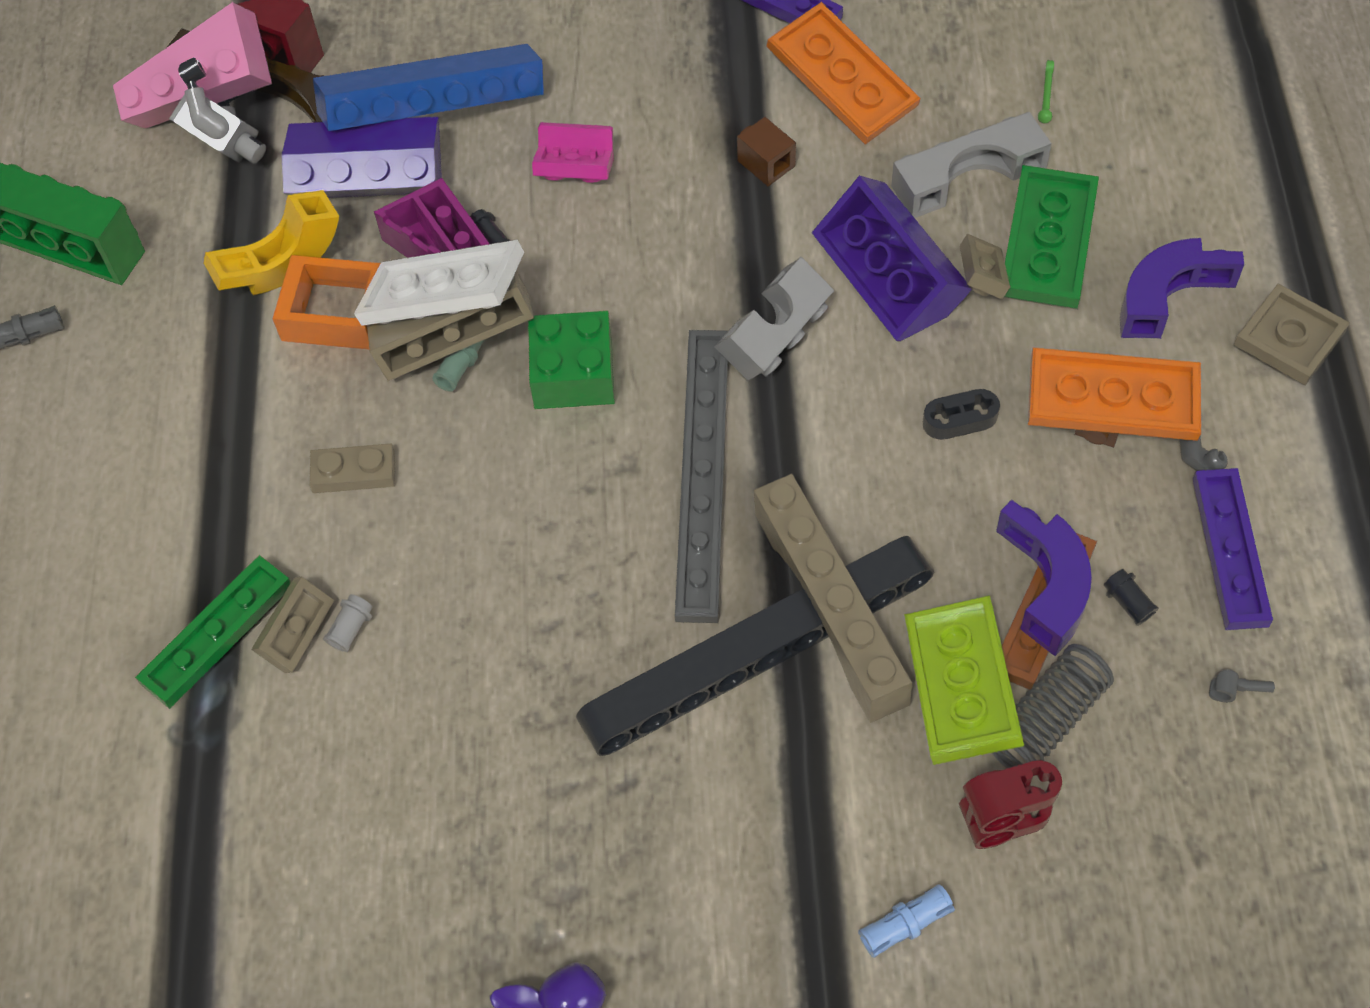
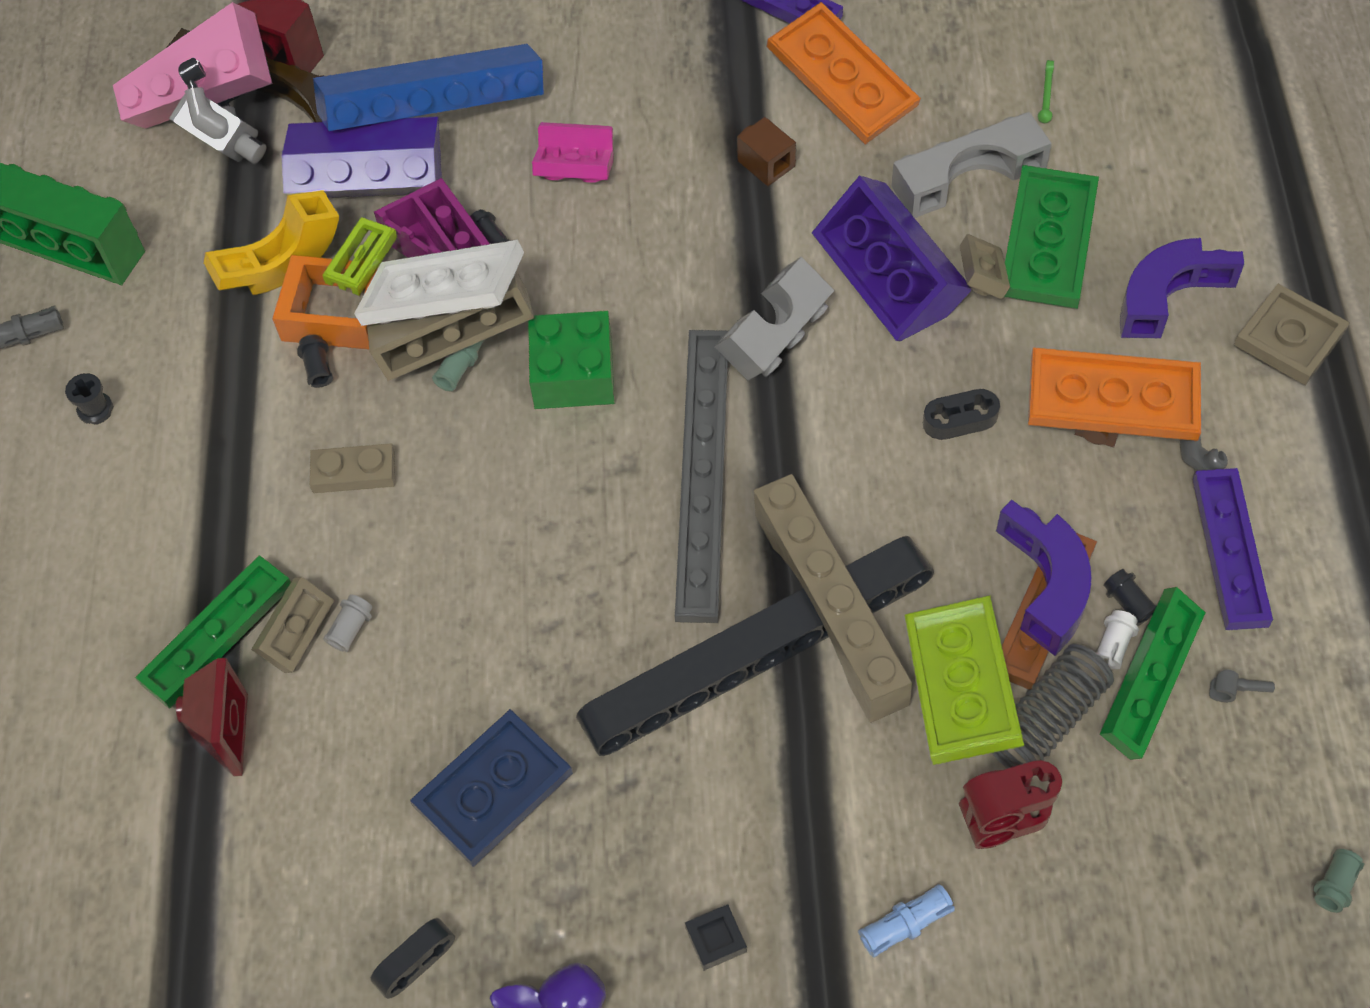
(86, 393): none -> black bush
(216, 713): none -> dark red slope
(313, 352): none -> black pin
(366, 258): none -> lime tile
(412, 958): none -> black beam
(491, 787): none -> dark blue plate
(715, 937): none -> black plate
(1119, 630): none -> white pin
(1152, 673): none -> green plate
(1335, 888): none -> sand green pin

